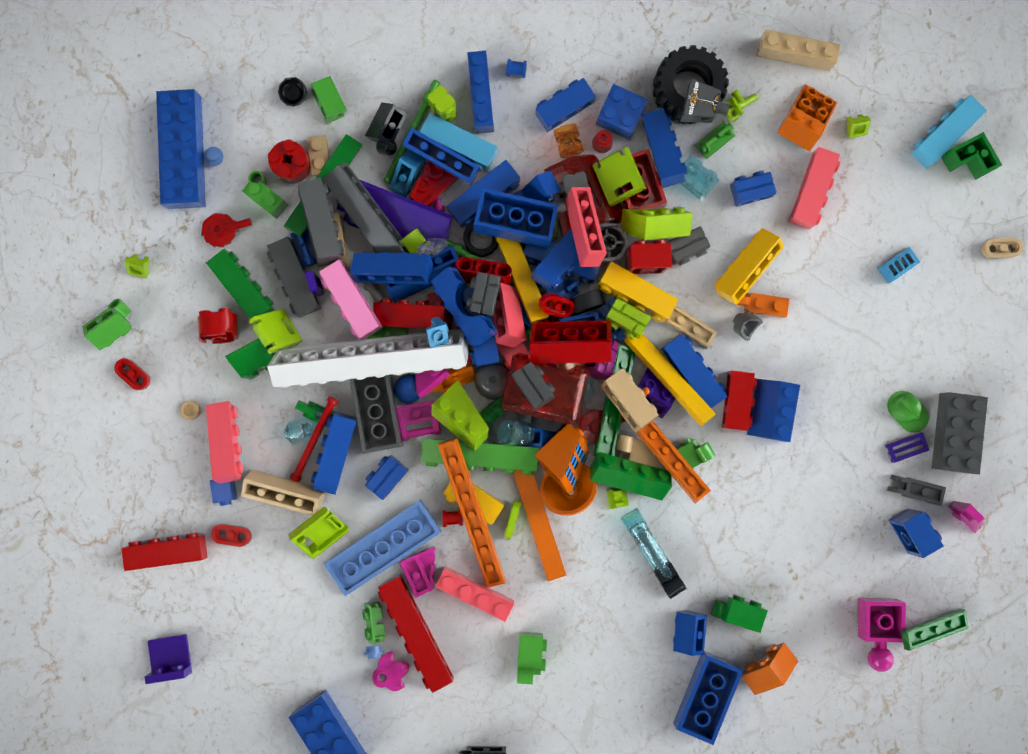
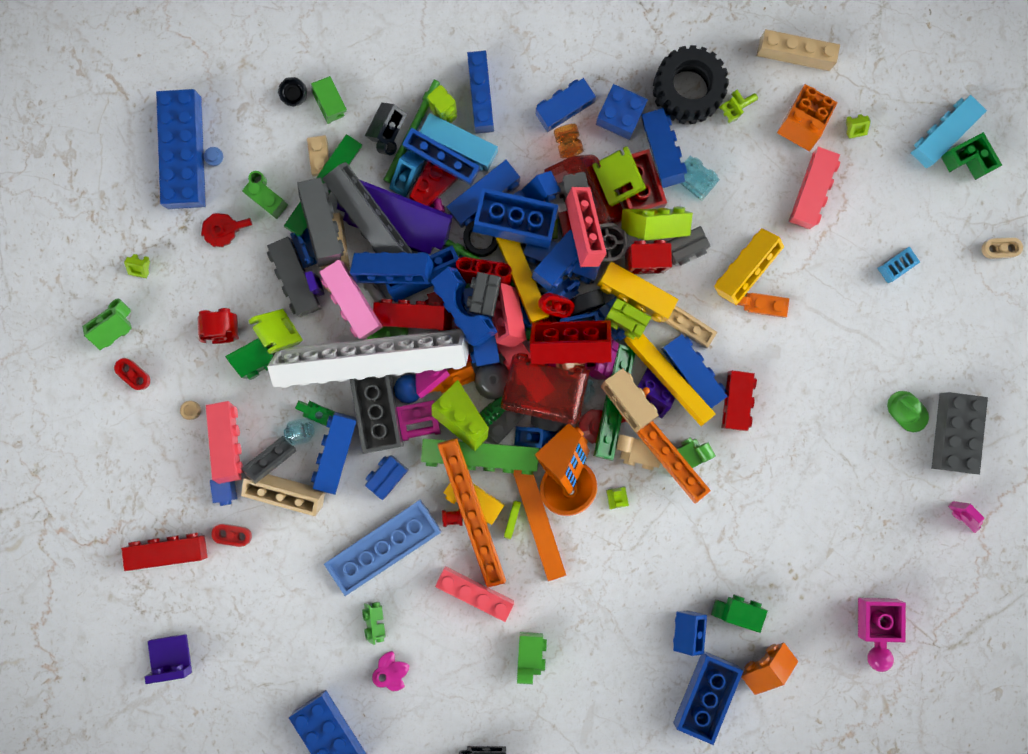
(239, 285): green brick -> none
(268, 460): none -> dark grey hinge
(282, 154): red brick -> none
(322, 529): lime container -> none
(331, 402): red bar -> none
(373, 652): medium blue plate -> none
(413, 240): lime tile -> none
(415, 633): red brick -> none
(420, 571): dark pink wing -> none
(432, 245): clear tile -> none
(437, 333): dark azure bracket -> none
(515, 433): clear light blue wheel -> none
(516, 68): blue bush -> none
(533, 385): dark grey brick -> none
(602, 141): red hat -> none
(630, 476): green brick -> none
(653, 553): clear light blue piece -> none
(702, 103): dark grey torso -> none
(715, 139): bright green hinge -> none
(746, 324): dark grey piece -> none
(753, 188): blue brick -> none
(774, 410): blue slope -> none
(891, 453): dark purple tile -> none
(916, 532): blue brick -> none
(919, 490): dark grey hinge -> none
(934, 629): green tile -> none

